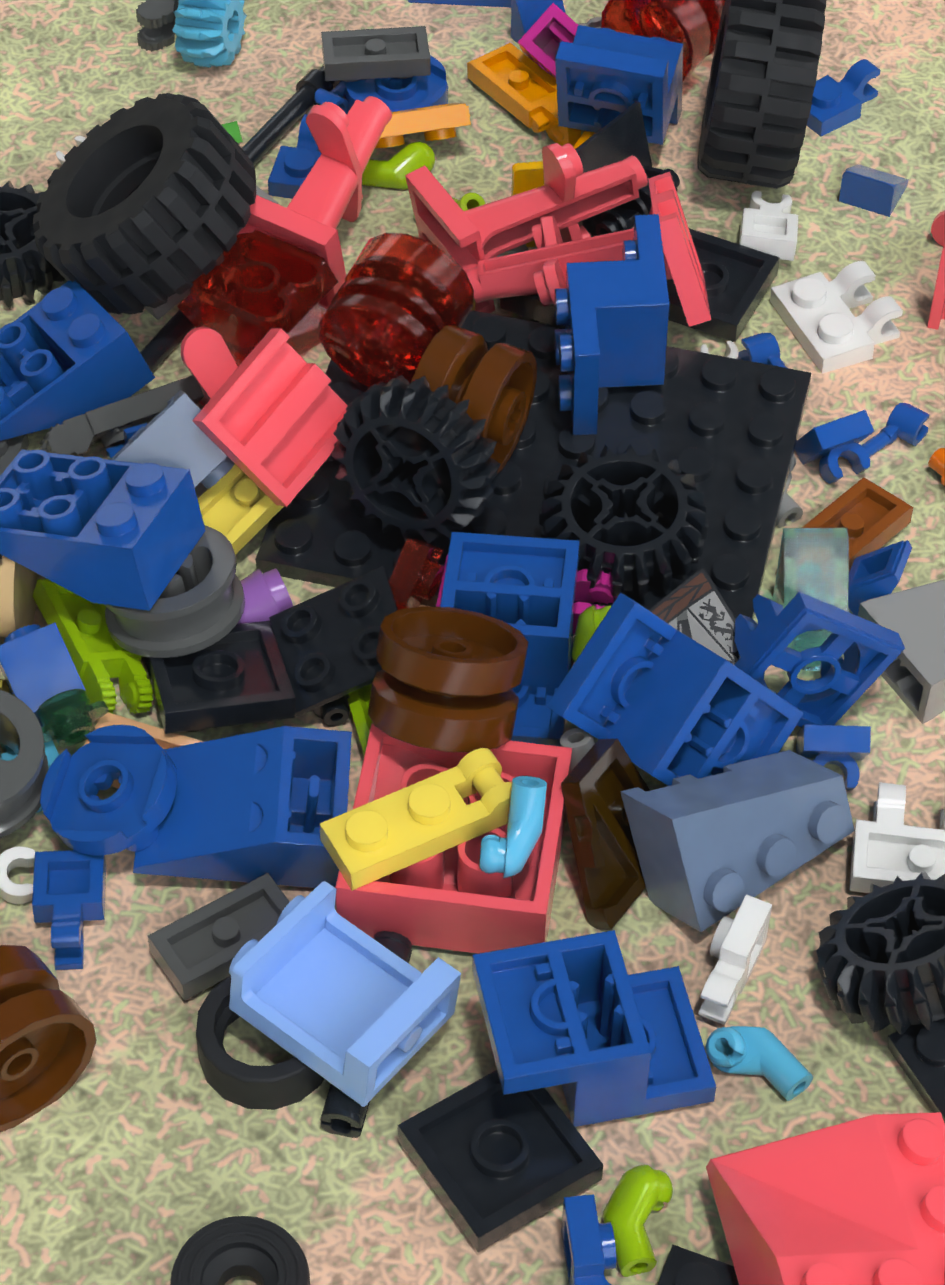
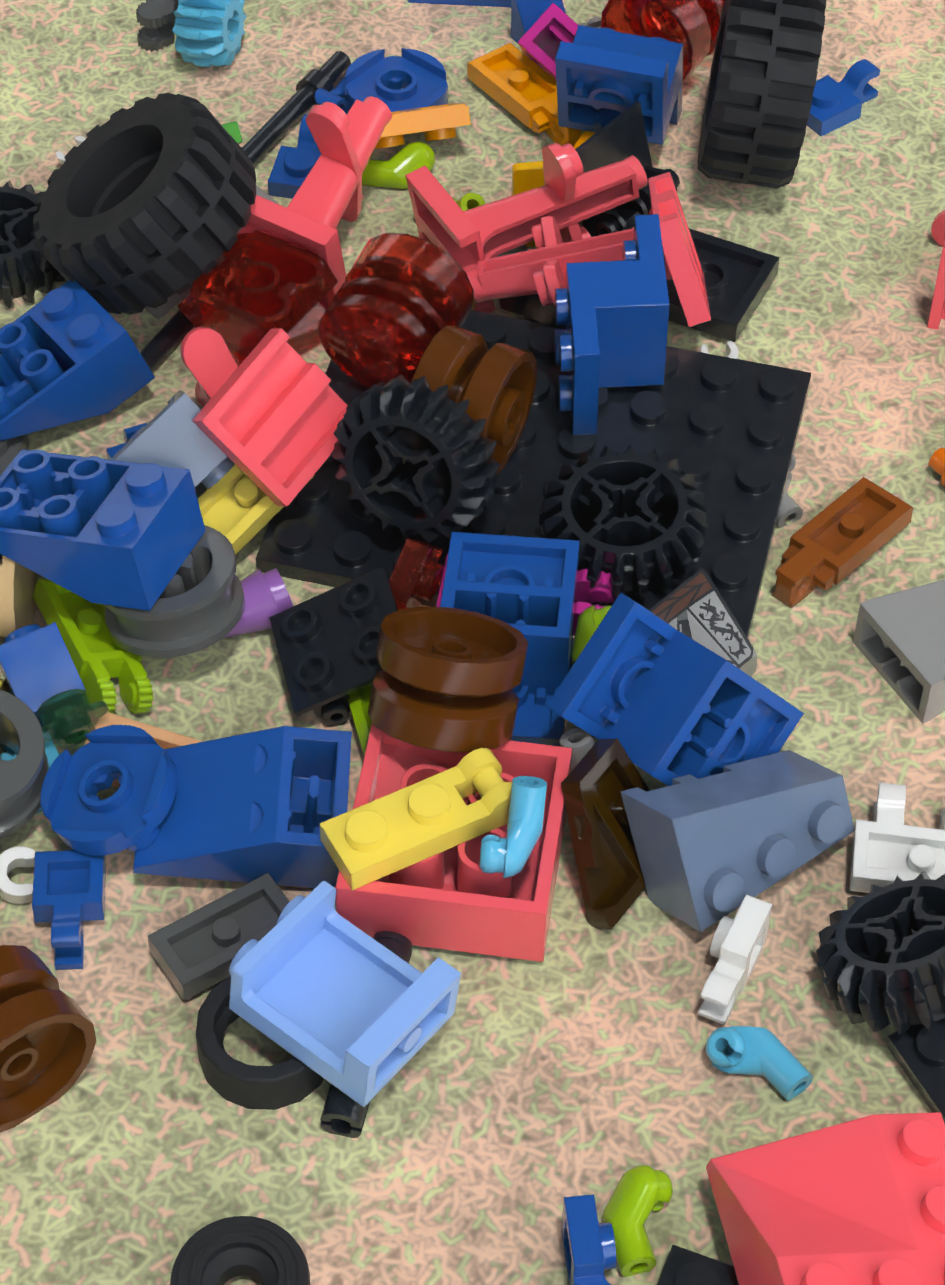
(109, 421): dark grey hinge -> none
(225, 683): black plate -> none
(375, 53): dark grey plate -> none
(498, 1157): black plate -> none
(581, 1022): blue bracket -> none
(761, 349): blue hand -> none
(770, 227): white plate -> none
(816, 565): clear light blue slope -> none
(822, 317): white plate -> none
(835, 746): blue tile -> none
(837, 440): blue tile -> none
(865, 646): blue piece -> none
(871, 189): blue slope -> none
(876, 573): blue slope -> none
(903, 423): blue hand -> none

